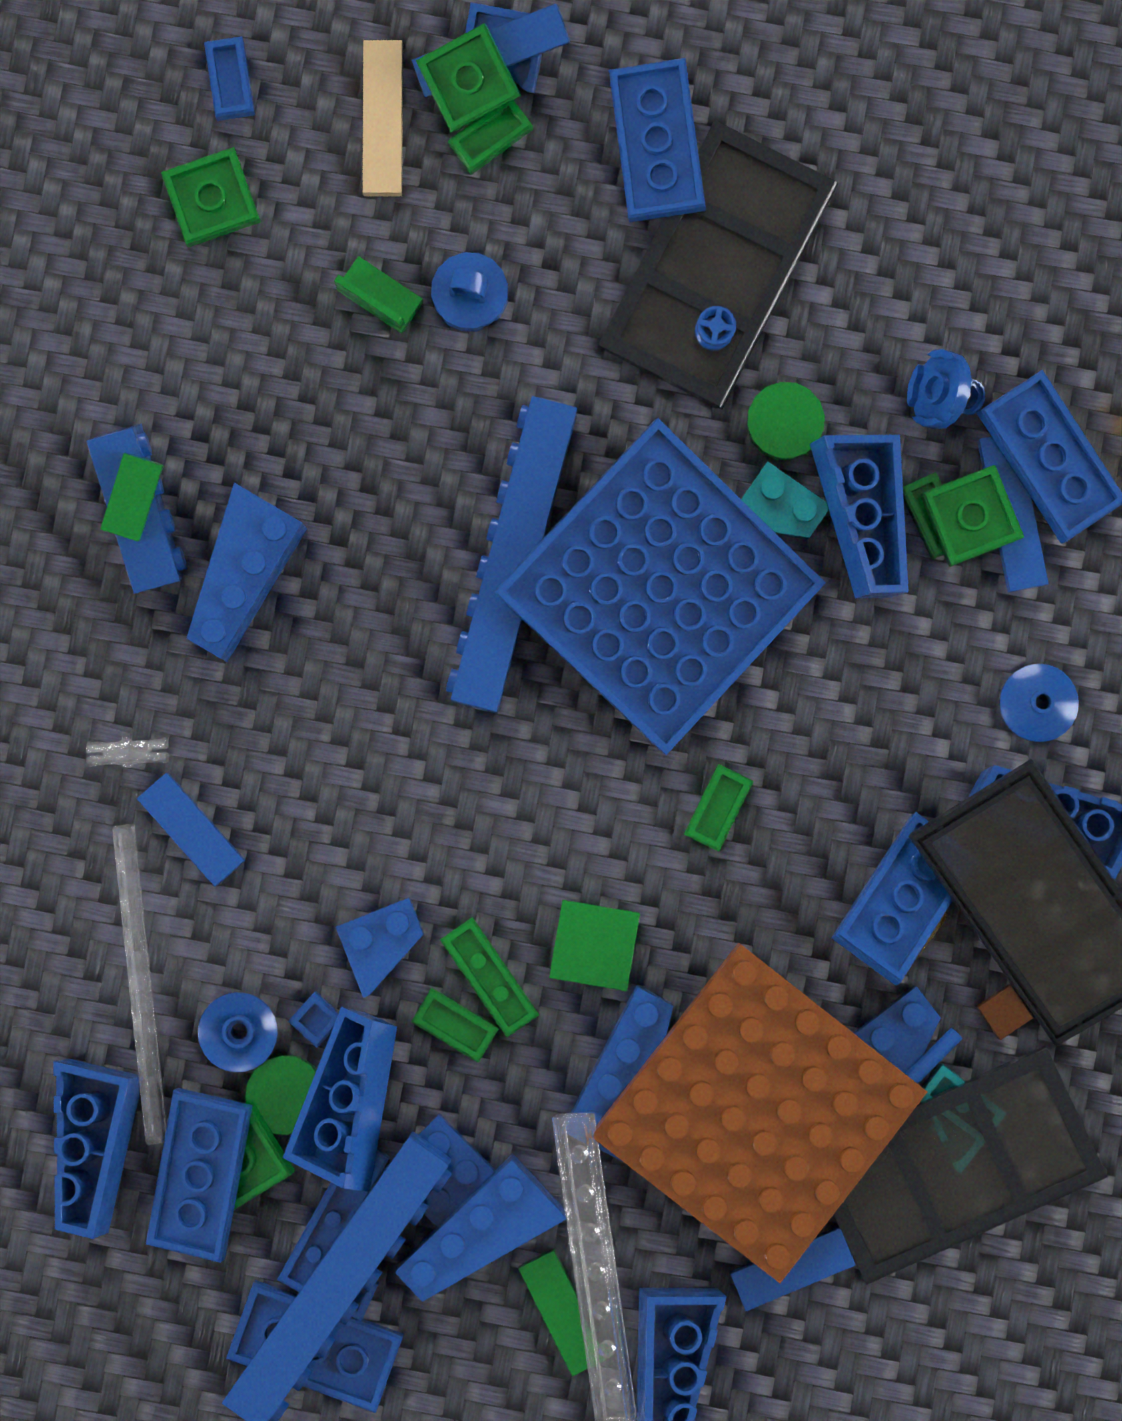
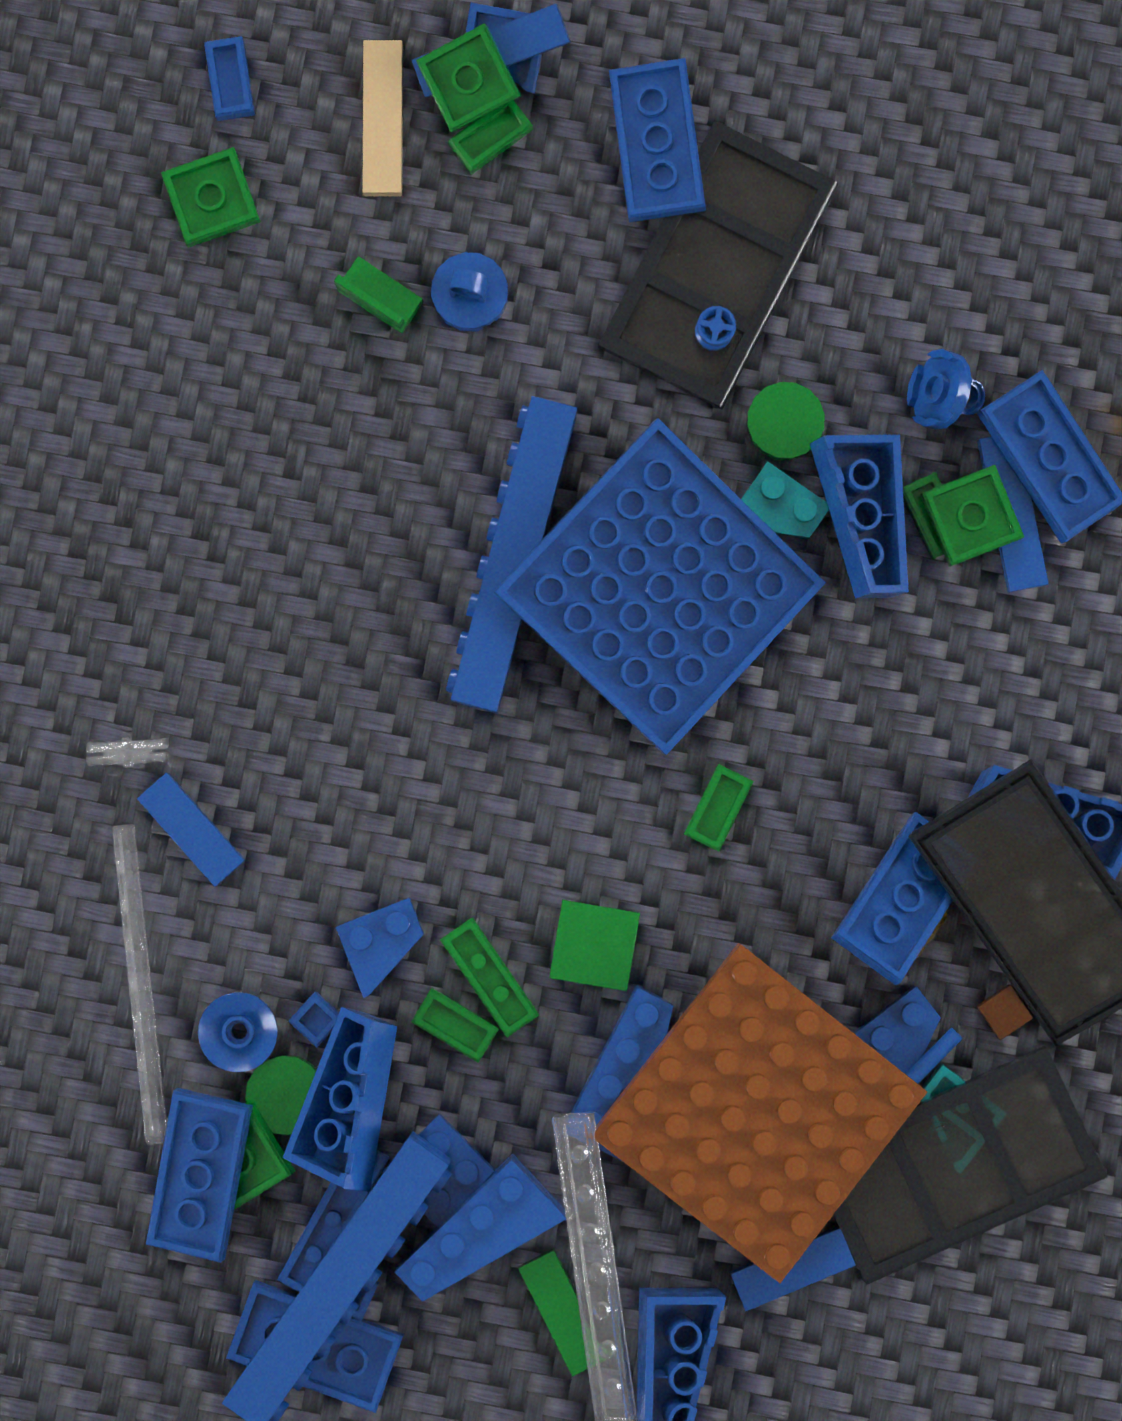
(91, 1143): blue wedge -> none
(131, 497): green tile -> none
(154, 558): blue wedge -> none
(243, 568): blue wedge -> none
(1020, 708): blue dish -> none

